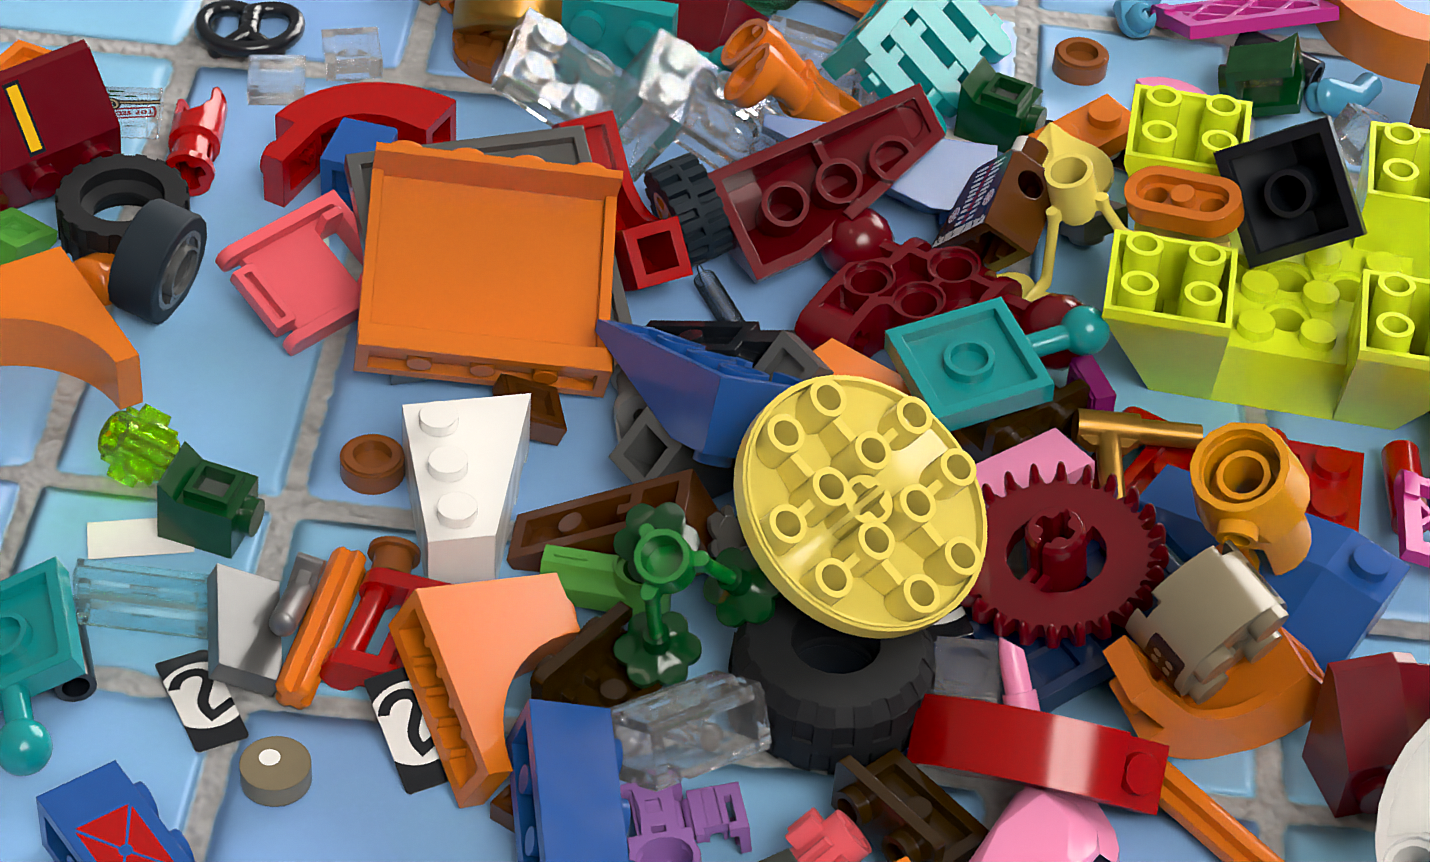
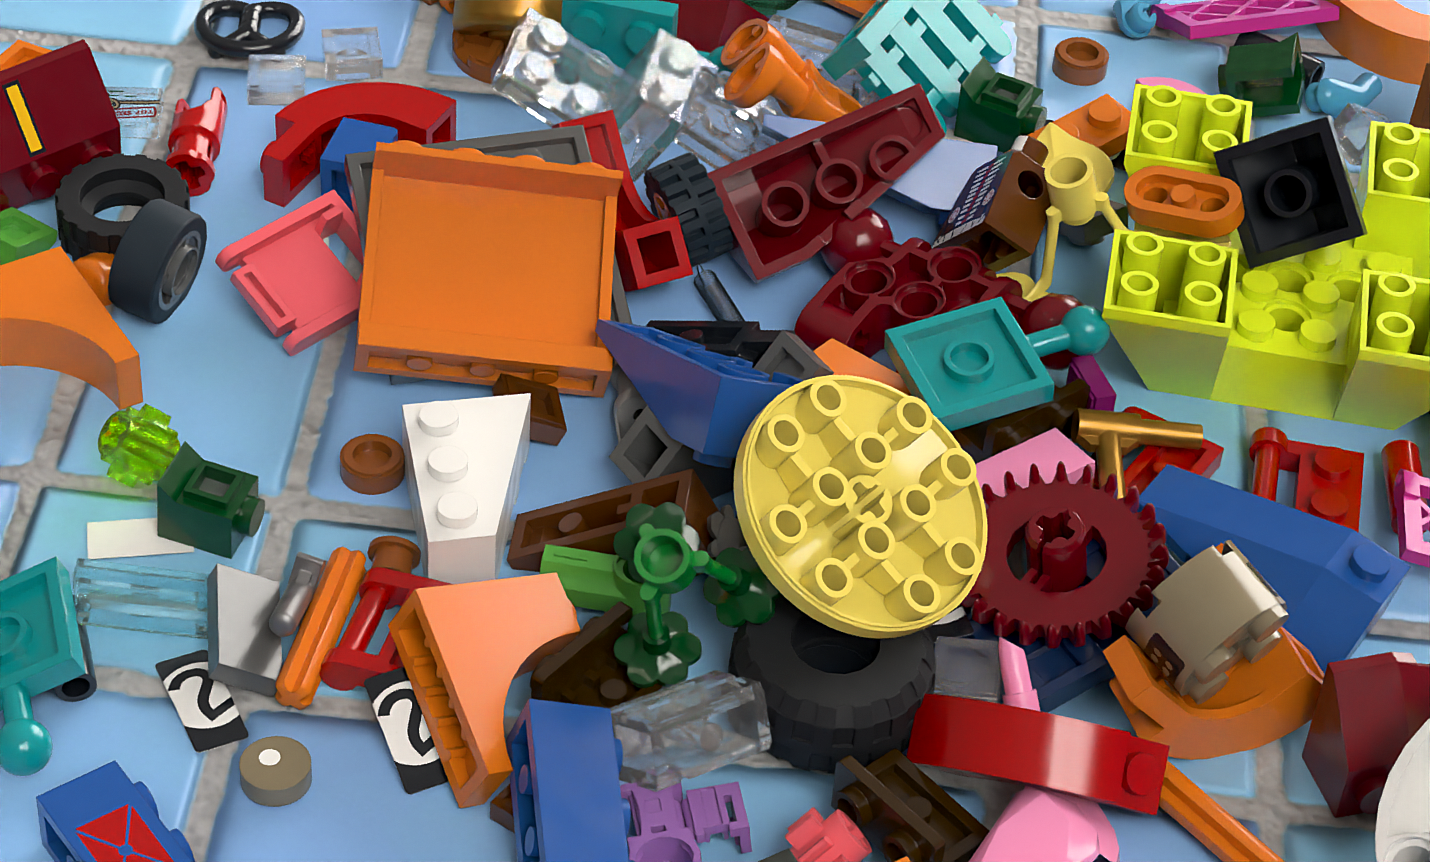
(1253, 493): light orange piece -> none

